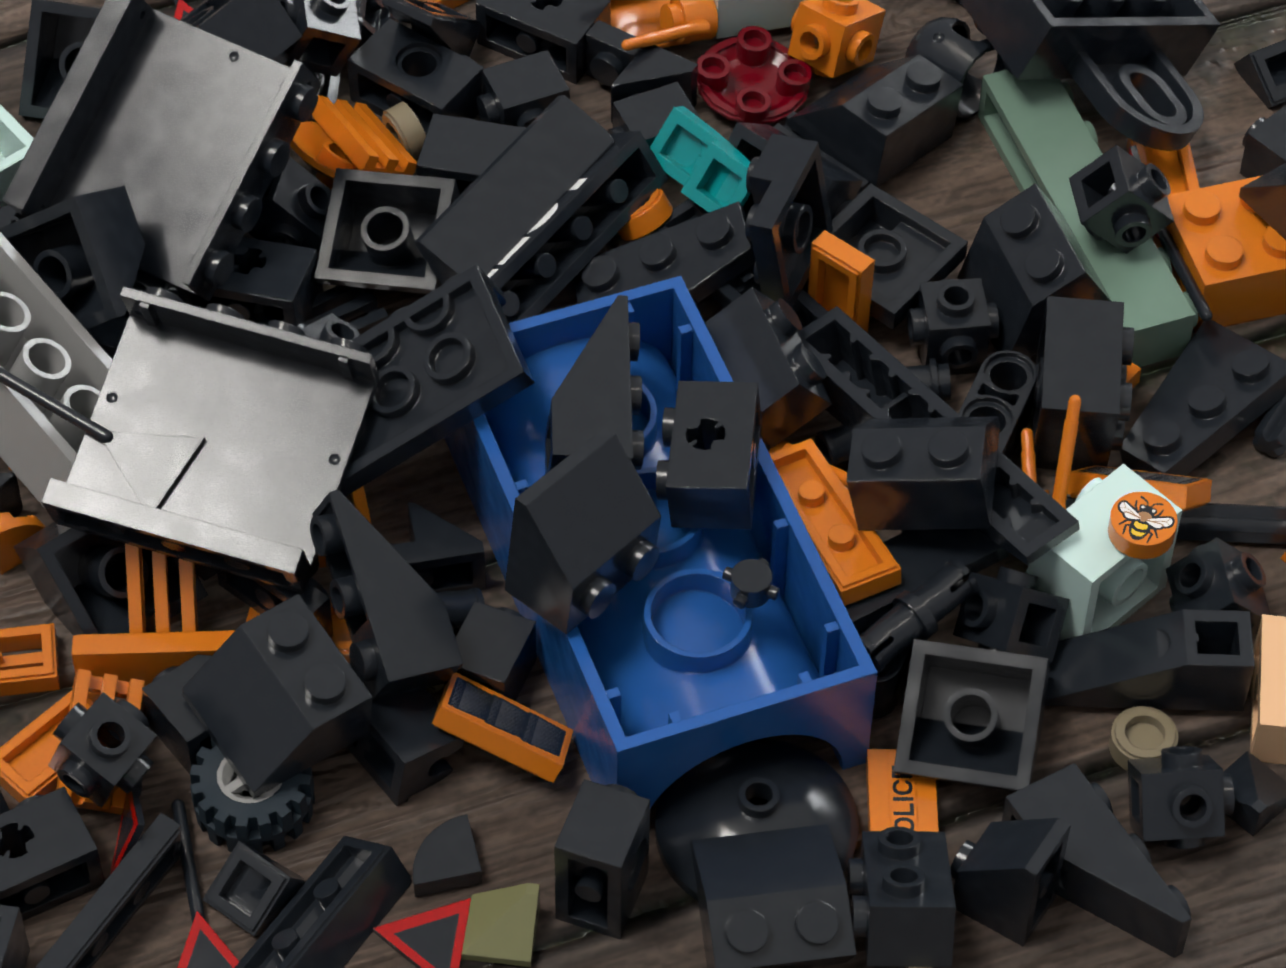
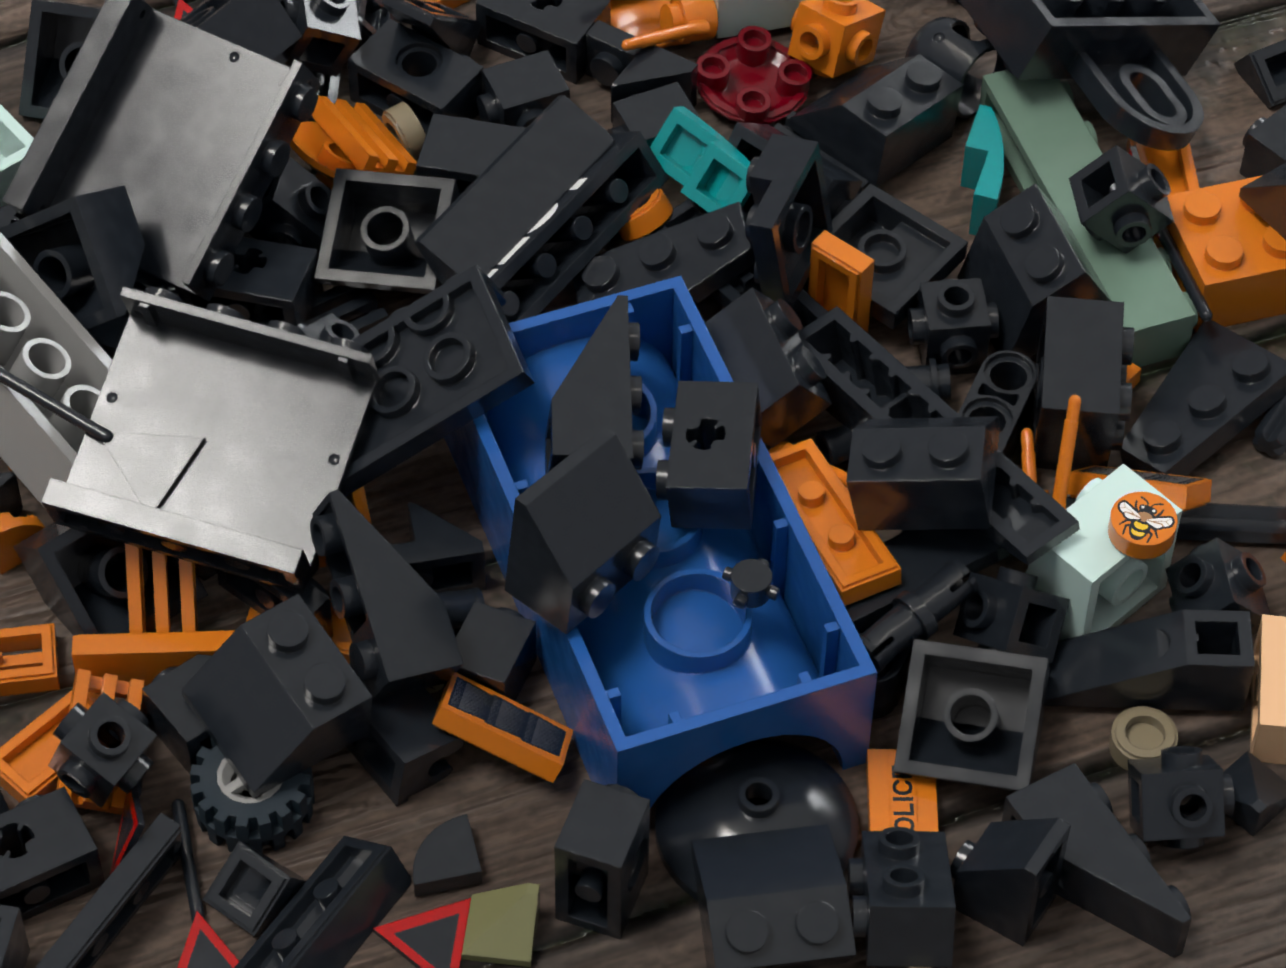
(983, 165): none -> teal slope

